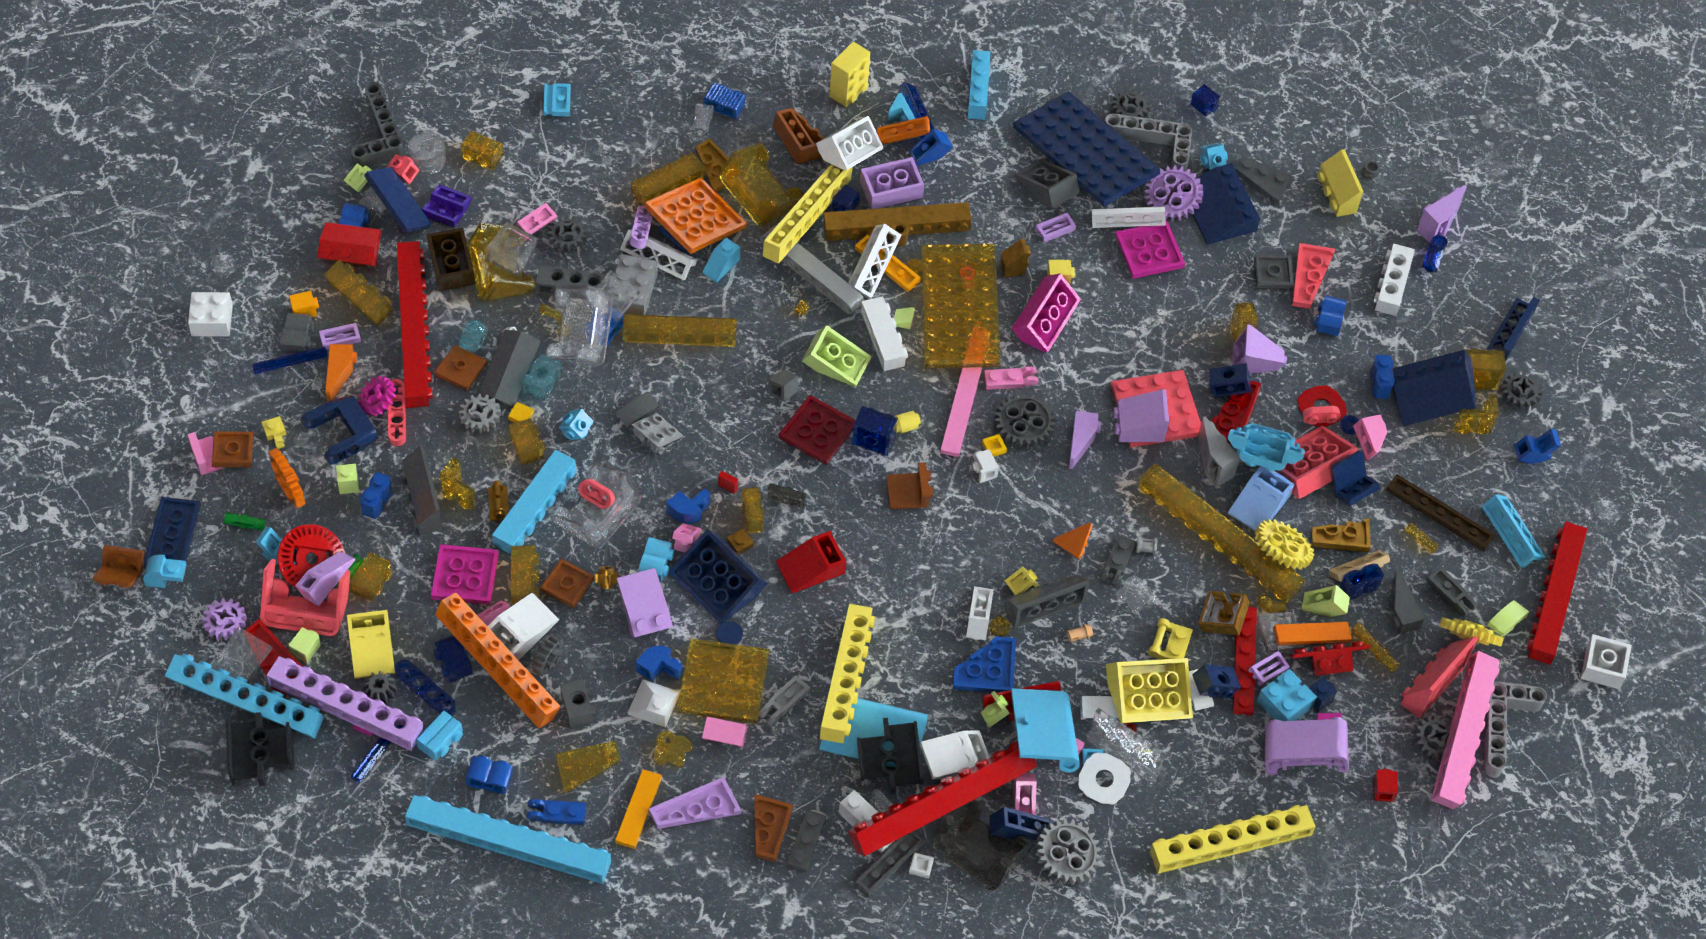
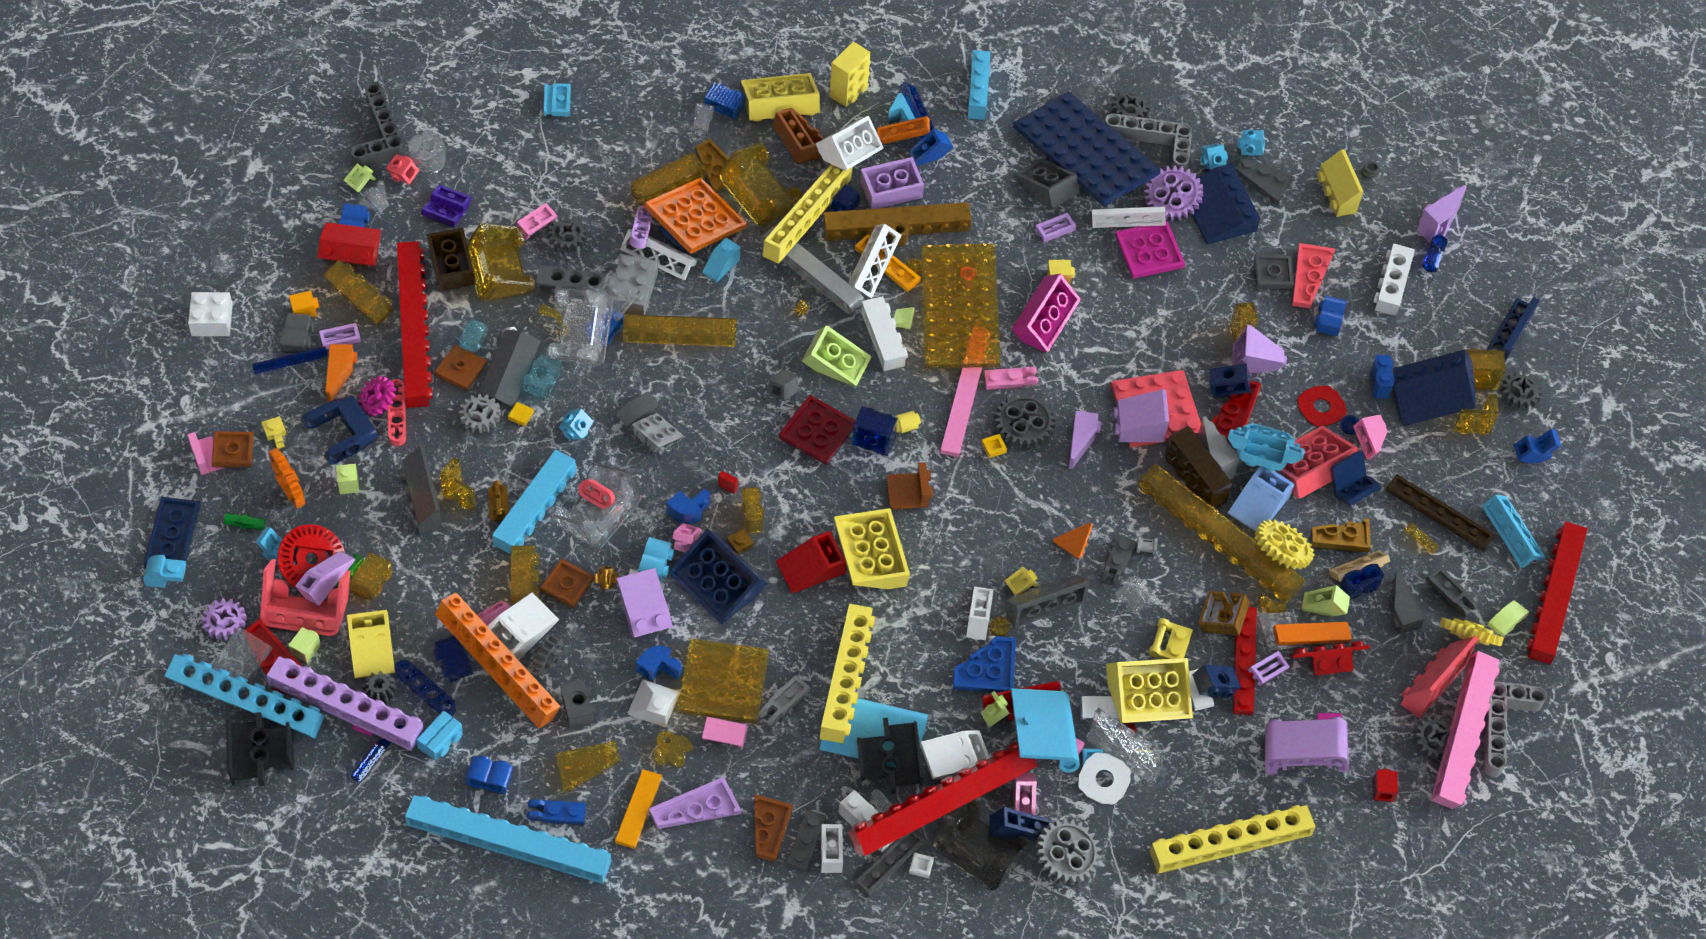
(120, 566): dark orange bracket -> none
(376, 495): blue brick -> none
(397, 199): dark blue tile -> none
(465, 572): dark pink plate -> none
(482, 150): clear yellow brick -> none
(511, 249): clear slope -> none
(526, 441): clear yellow brick -> none
(729, 633): dark blue piece -> none
(778, 93): none -> light yellow slope
(787, 496): clear smoke plate -> none
(831, 848): none -> white brick
(872, 549): none -> light yellow slope
(985, 465): white brick -> none
(1015, 259): pearl gold slope -> none
(1080, 633): light nougat pin -> none
(1197, 468): none -> dark brown brick
(1205, 100): clear blue brick -> none
(1252, 142): none -> medium azure brick
(1286, 698): medium azure piece -> none
(1321, 414): coral plate -> none
(1325, 693): dark blue brick -> none
(1381, 654): clear yellow pin -> none
(1606, 661): white brick -> none

